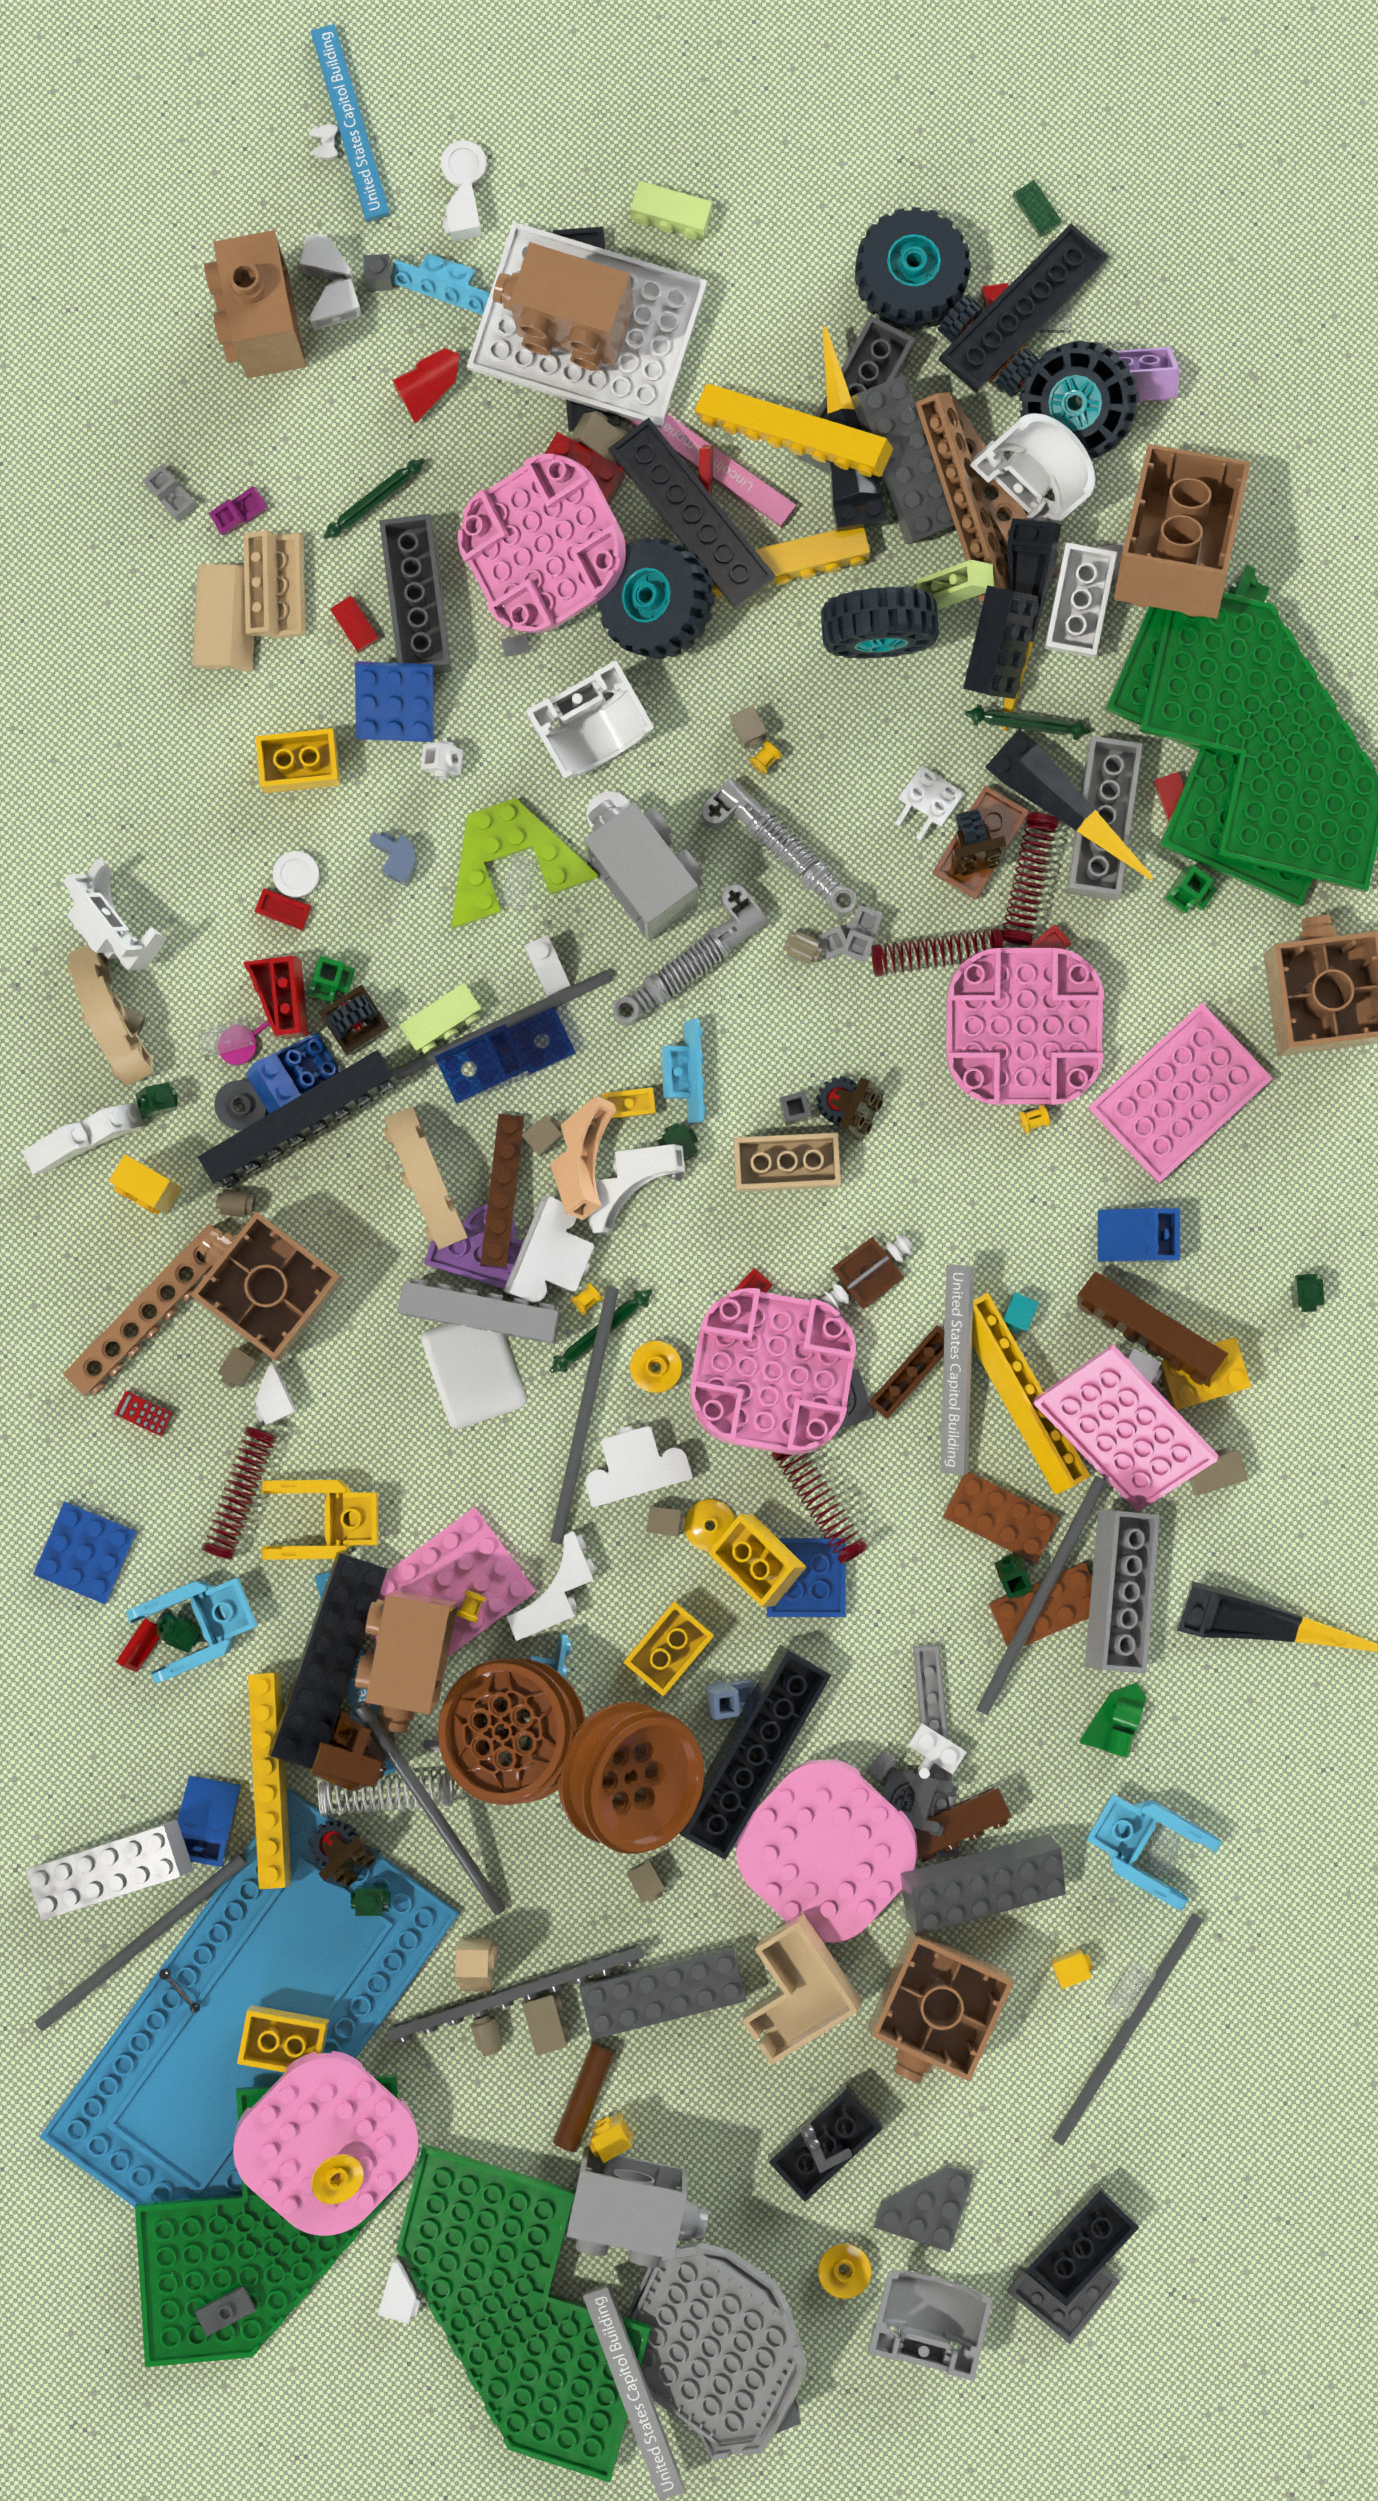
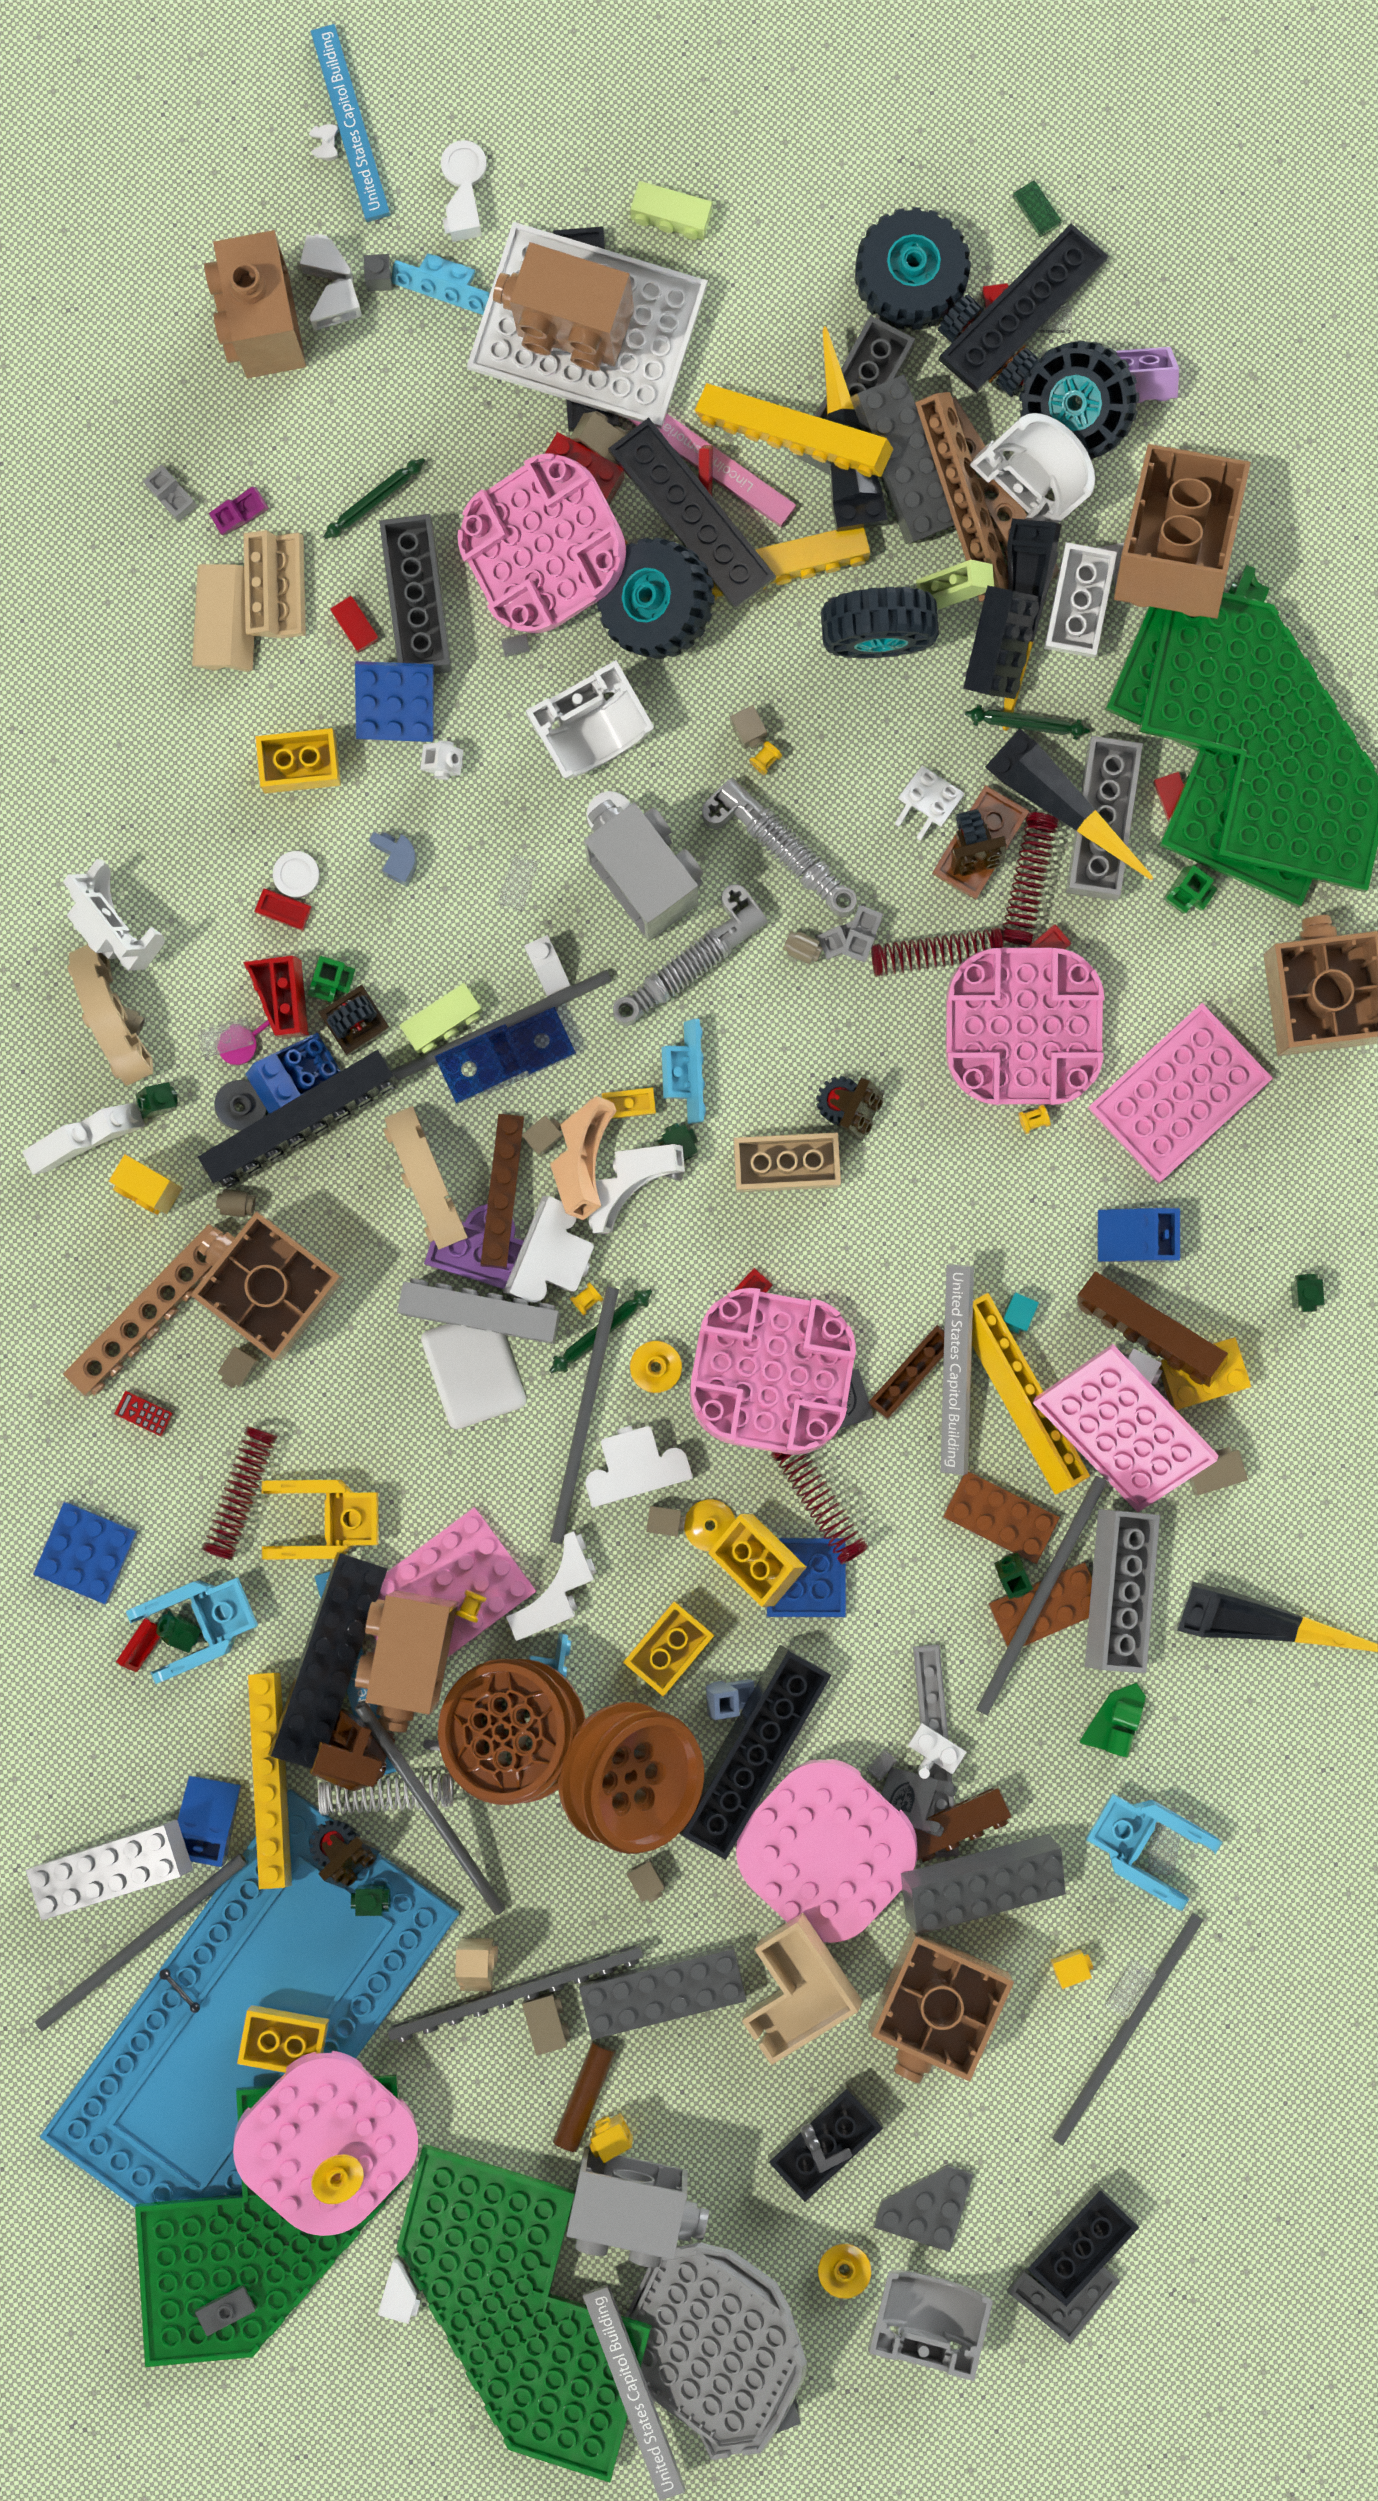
(273, 1398): white slope -> none
(427, 382): red panel -> none
(487, 2034): dark tan brick -> none
(499, 834): lime wing -> none
(795, 1108): dark grey brick -> none
(868, 1272): reddish brown plate -> none

